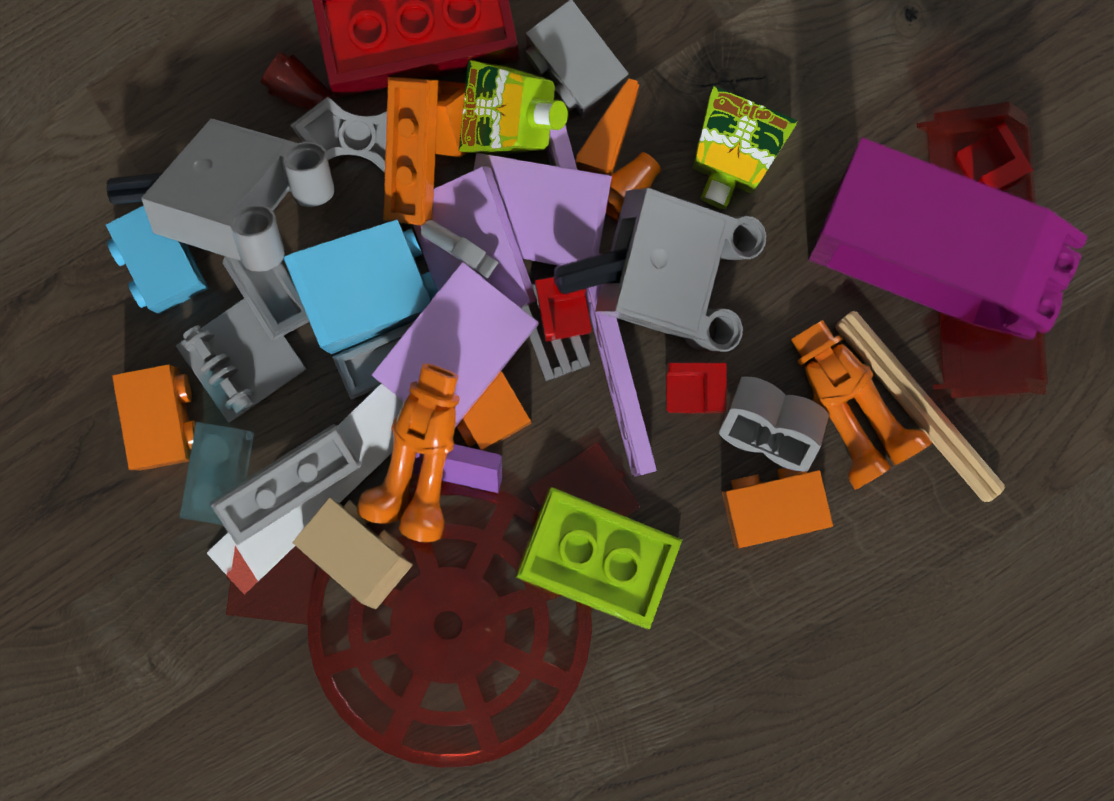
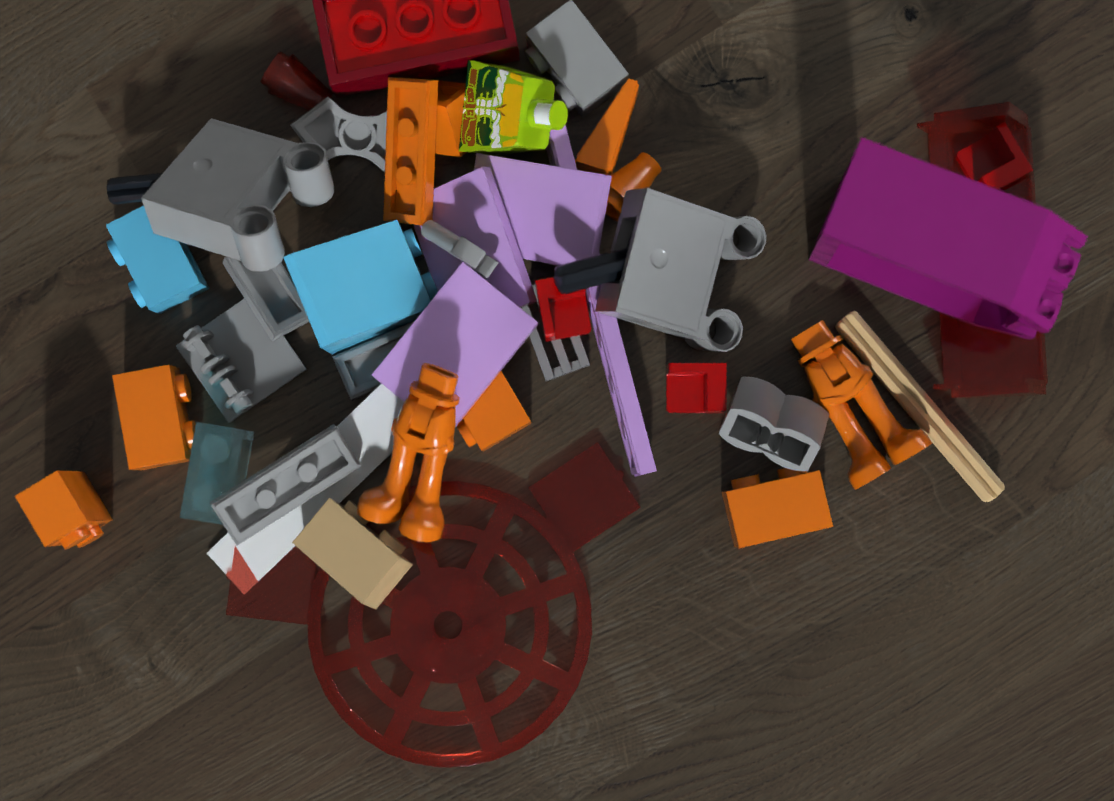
(64, 509): none -> orange brick
(469, 468): medium lavender tile -> none
(598, 558): lime tile -> none
(737, 145): torso -> none

